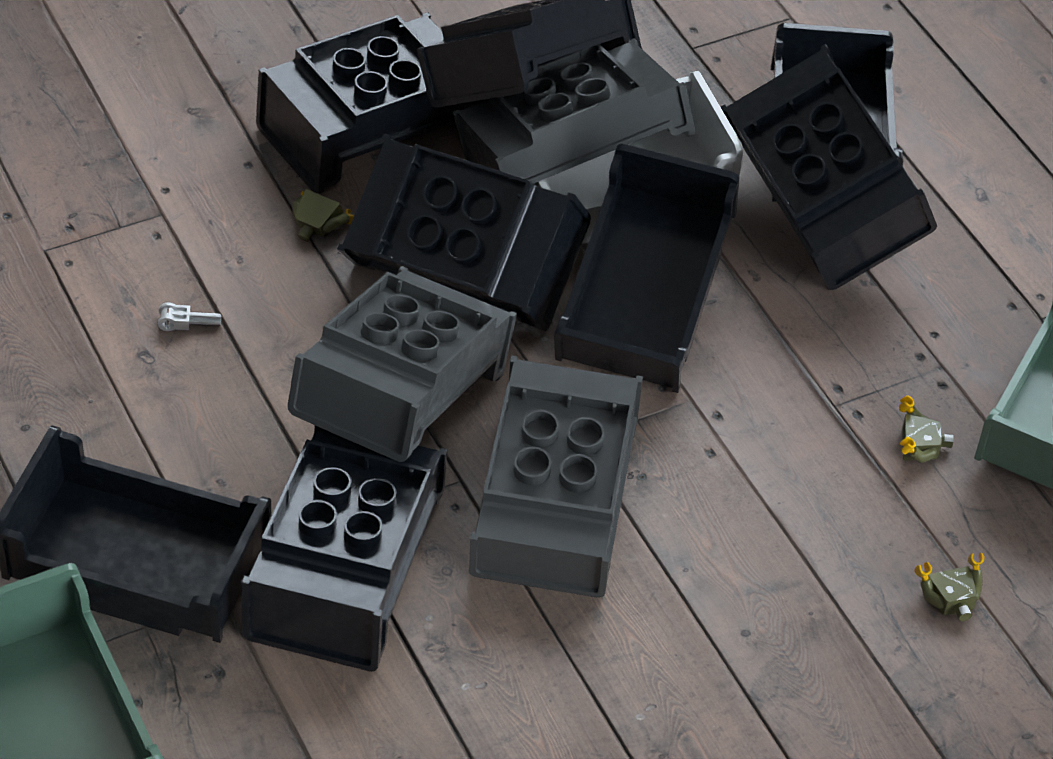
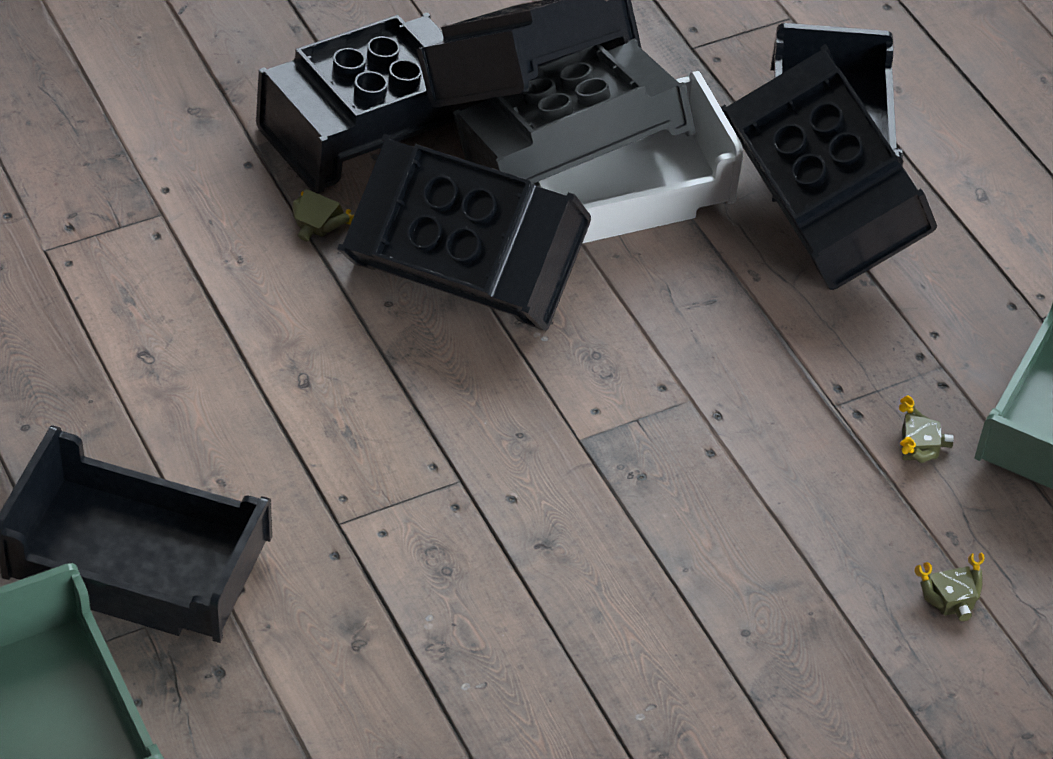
(180, 317): white connector -> none
(340, 550): black piece -> none
(398, 362): dark grey piece -> none
(556, 479): dark grey piece -> none
(648, 266): black piece -> none

